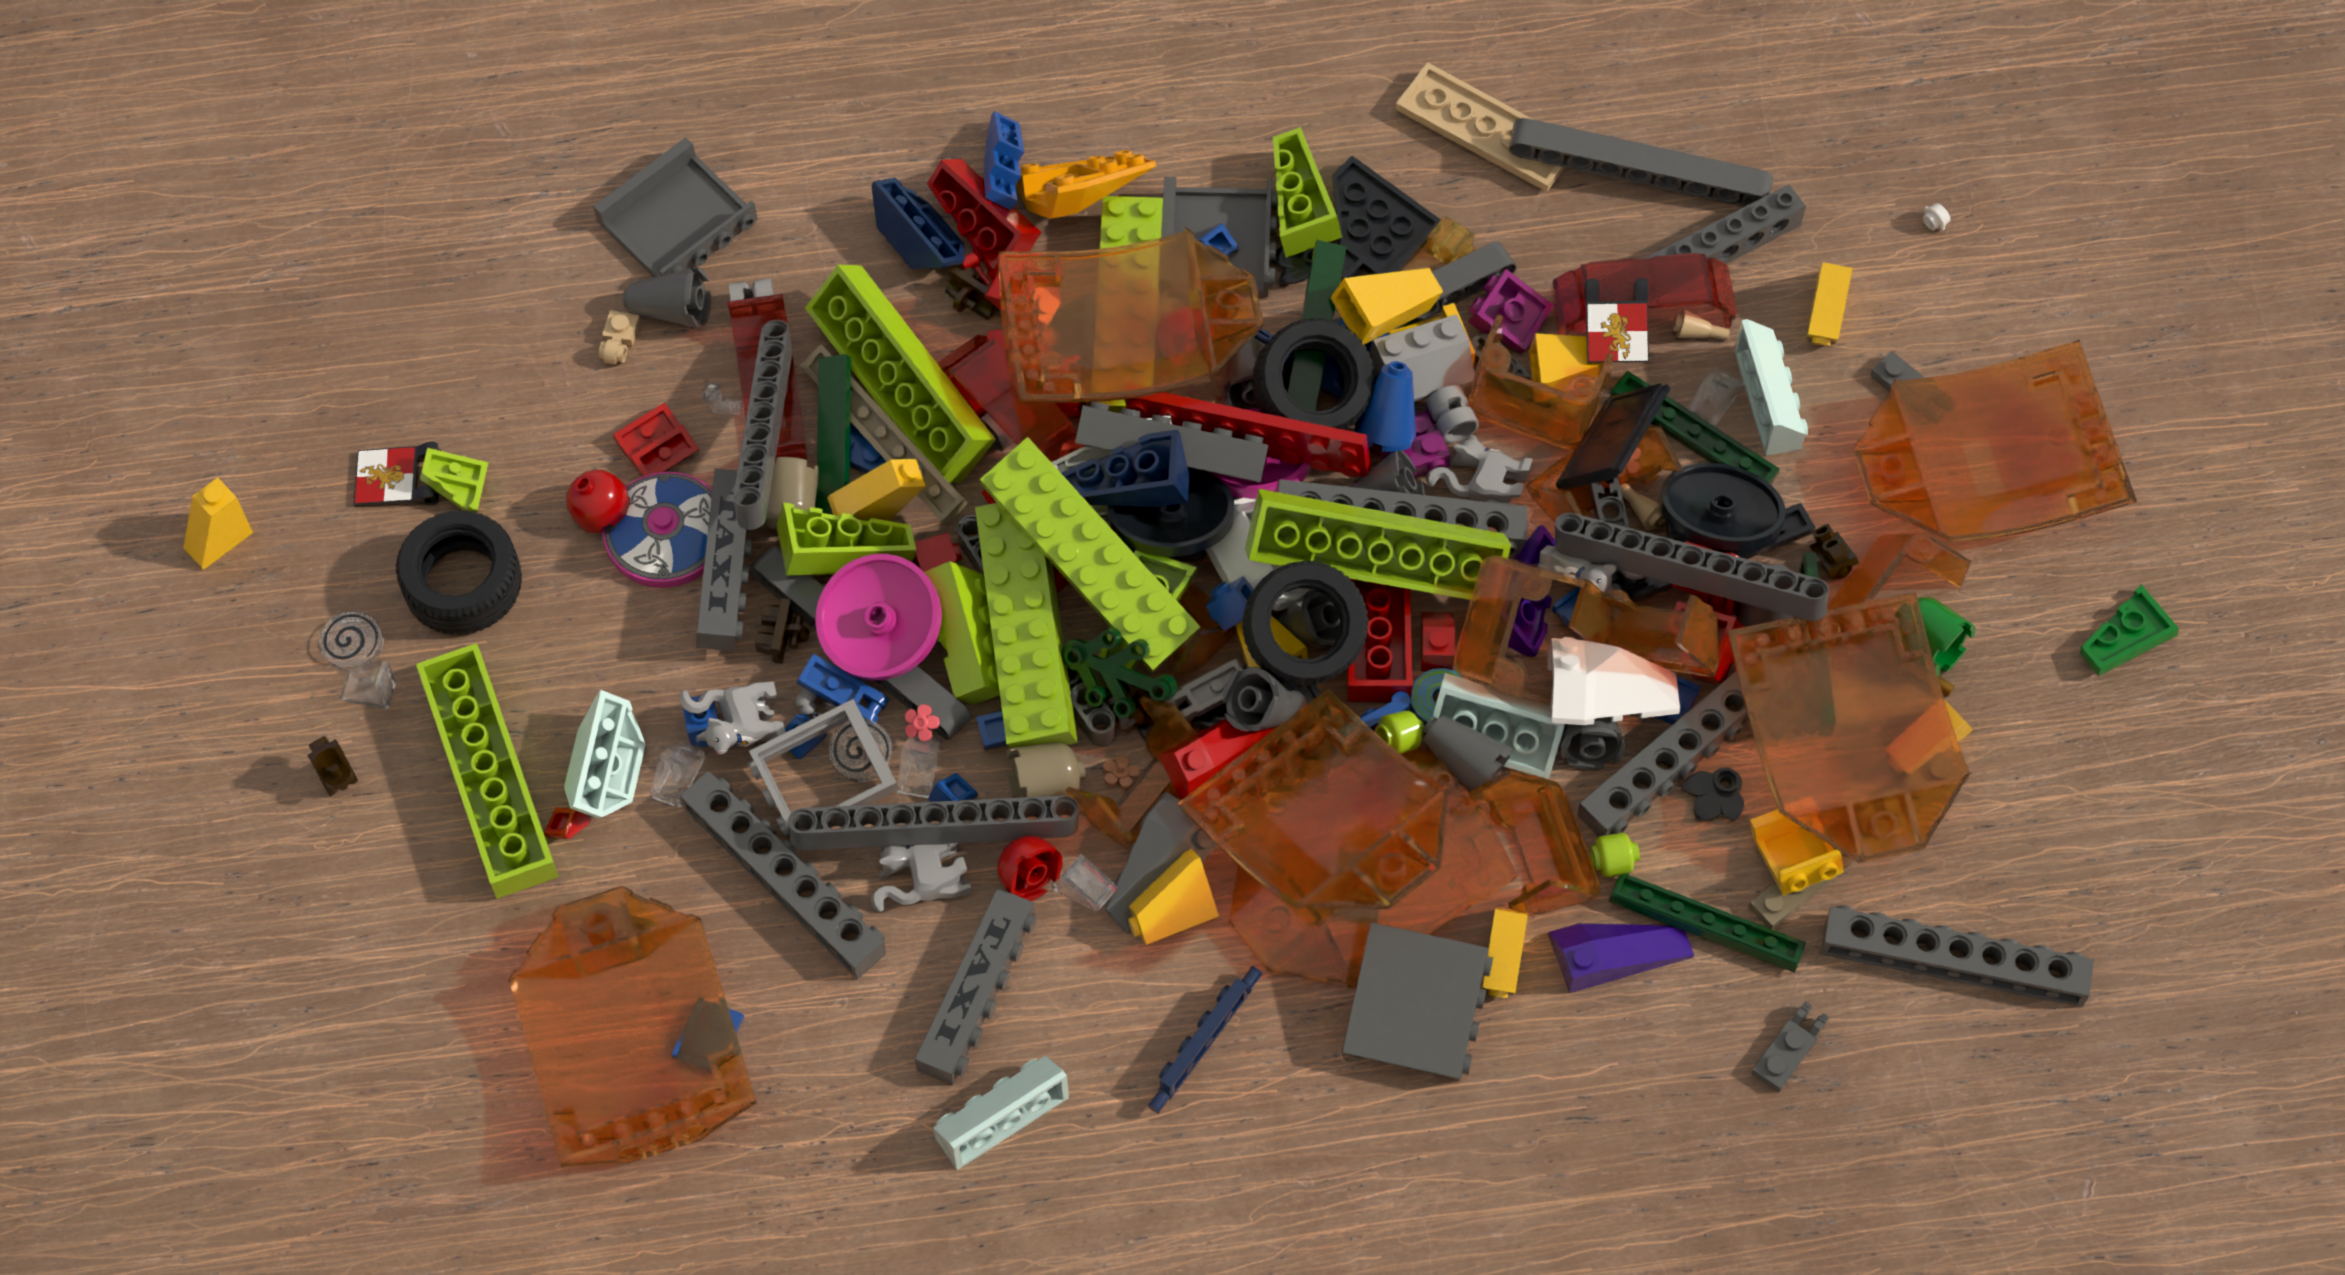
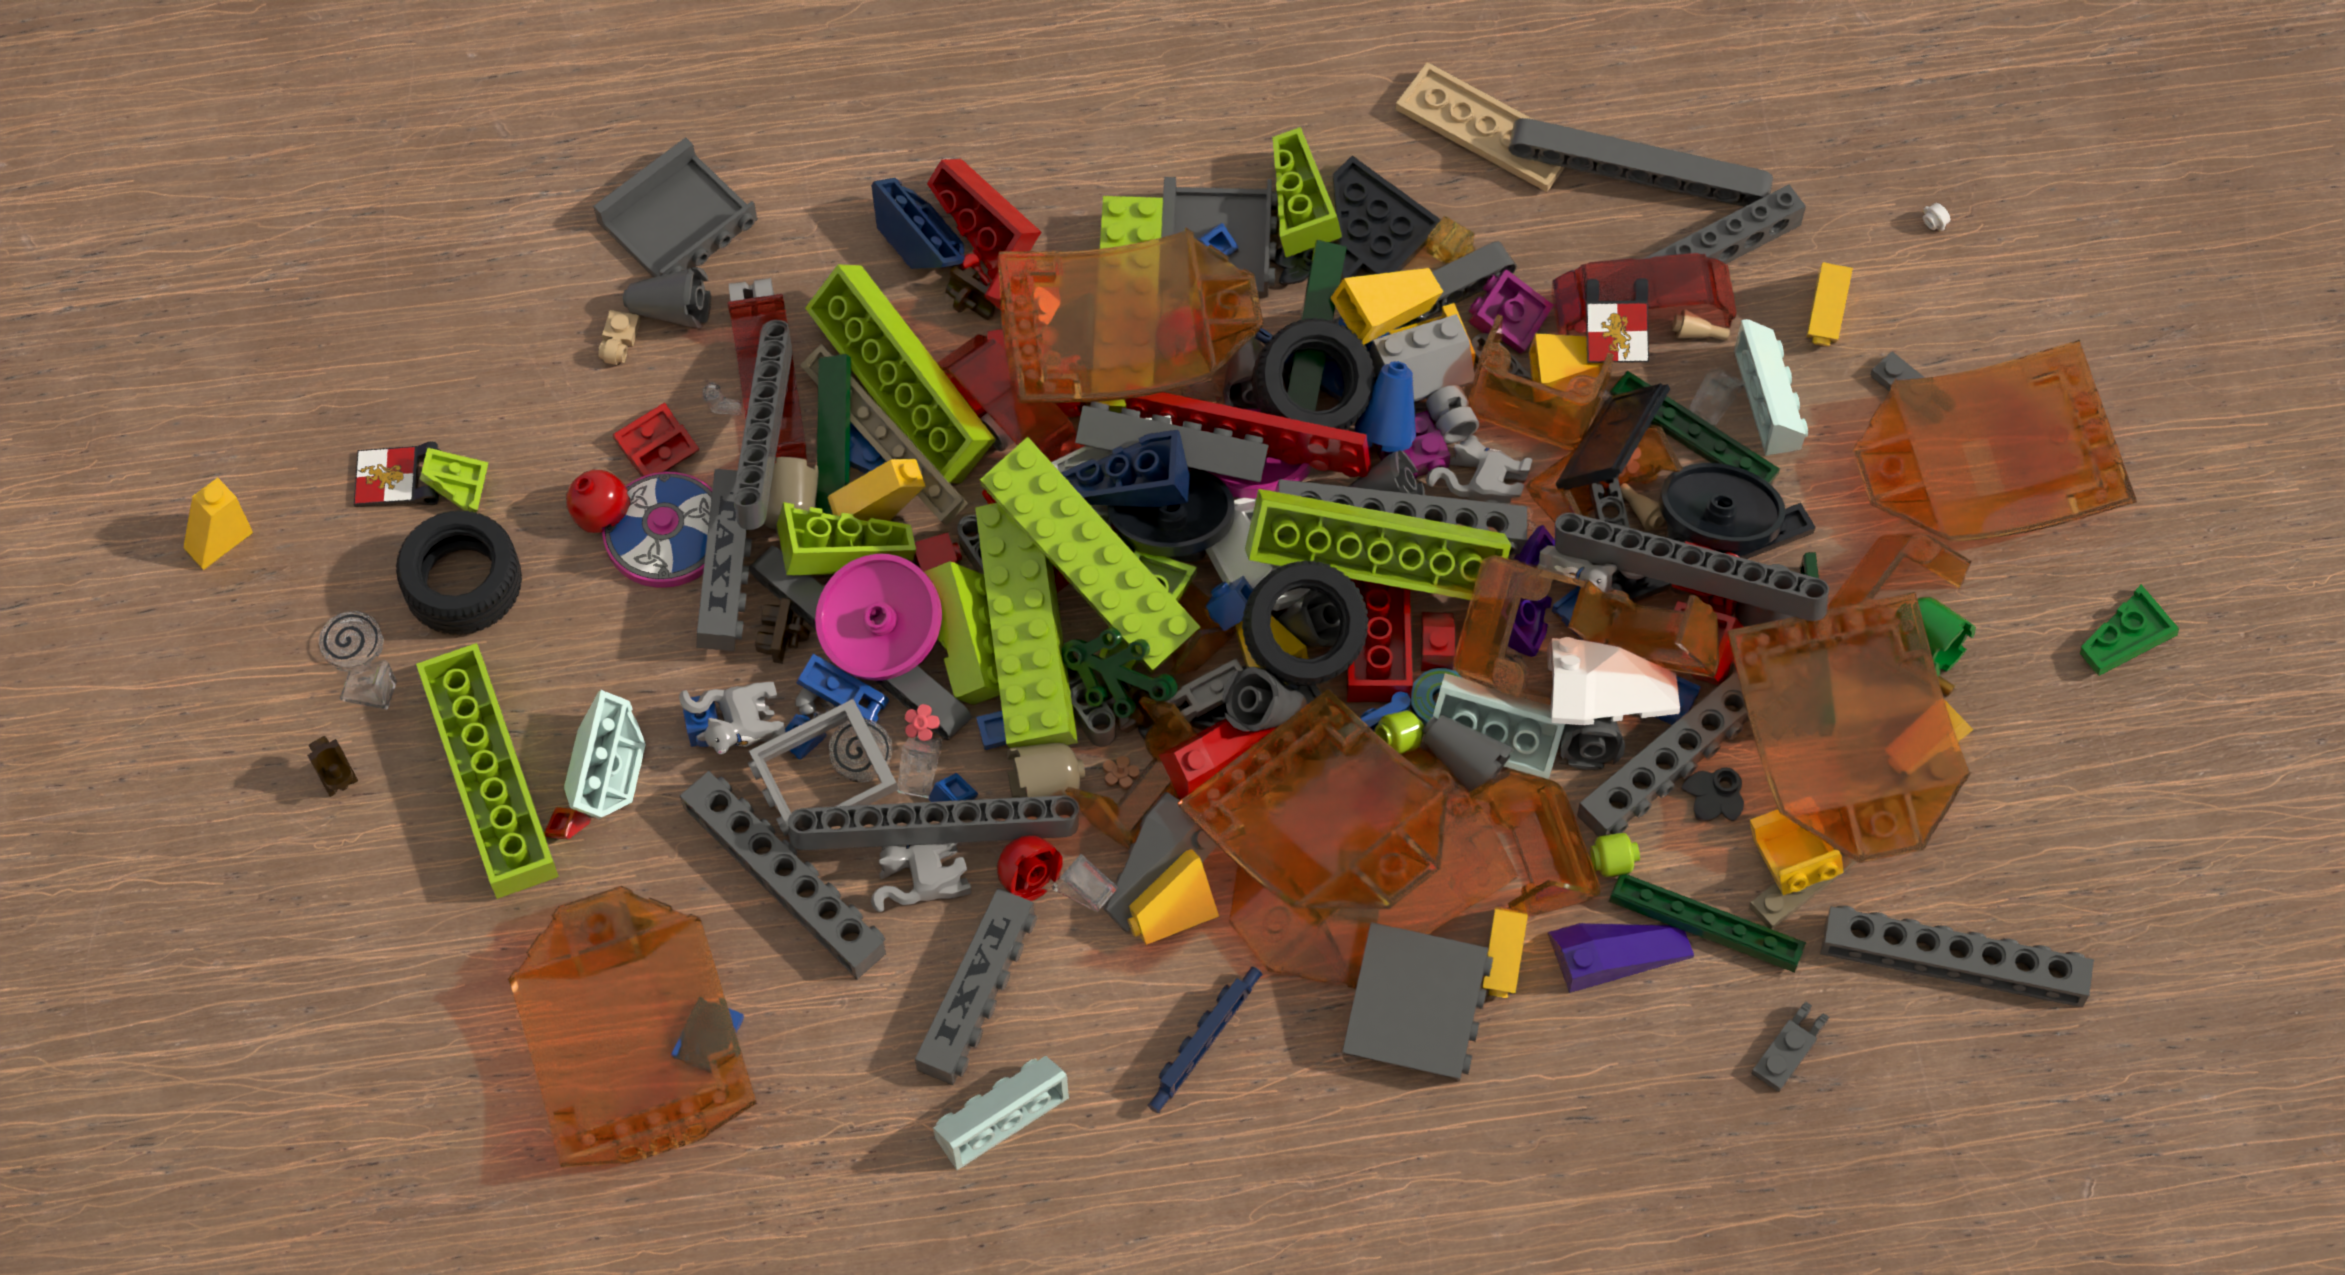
(676, 772): clear slope -> none
(1002, 159): blue slope -> none
(1075, 185): light orange wedge -> none
(1833, 552): dark brown hips -> none

